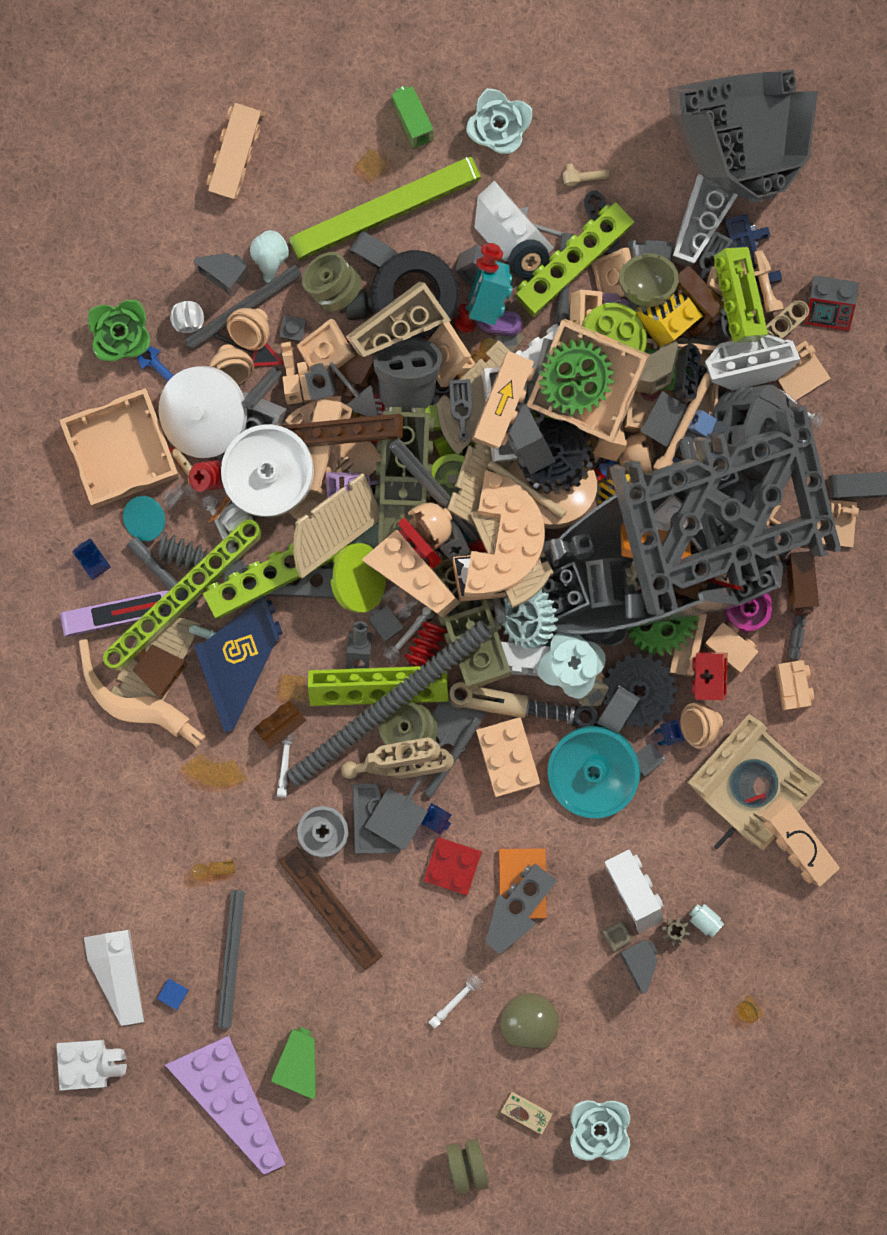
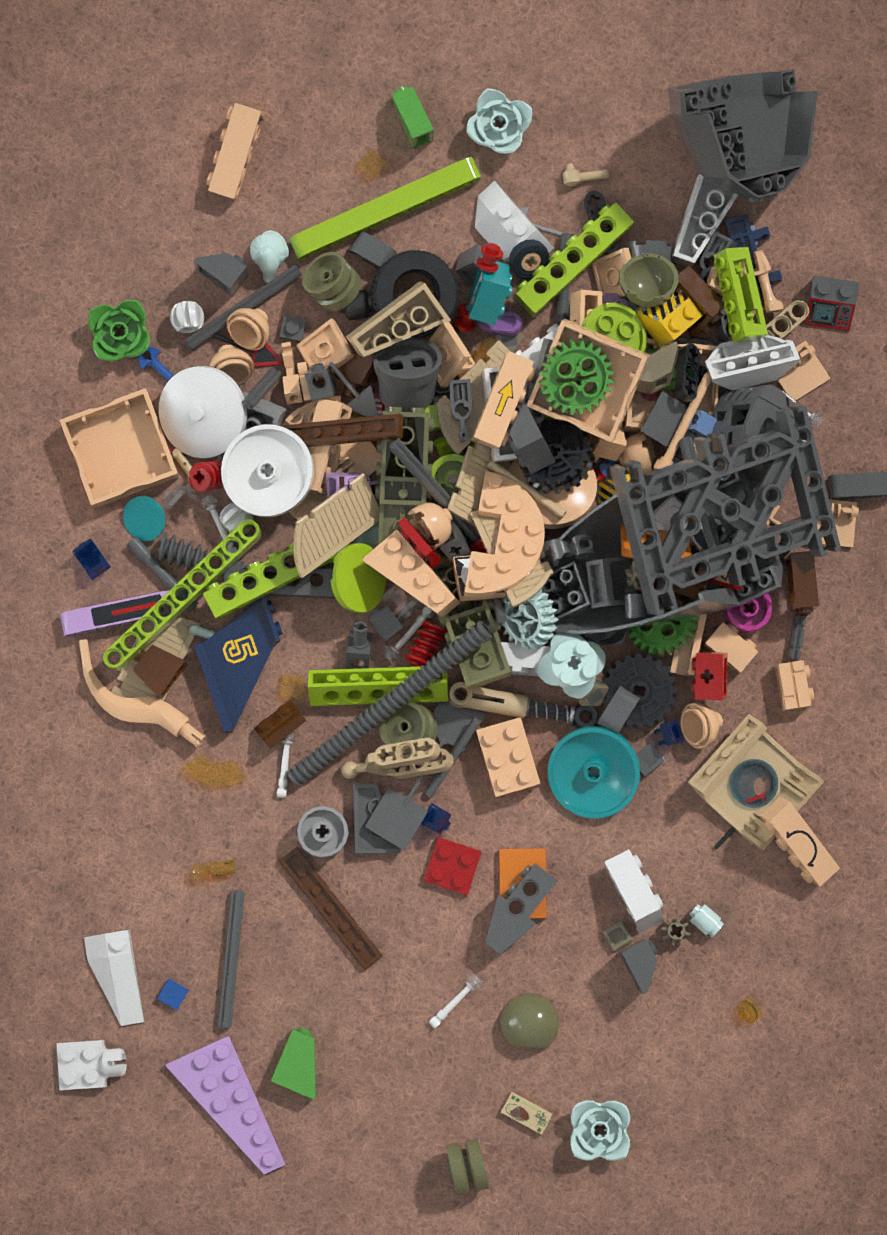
(218, 512): sticker -> none

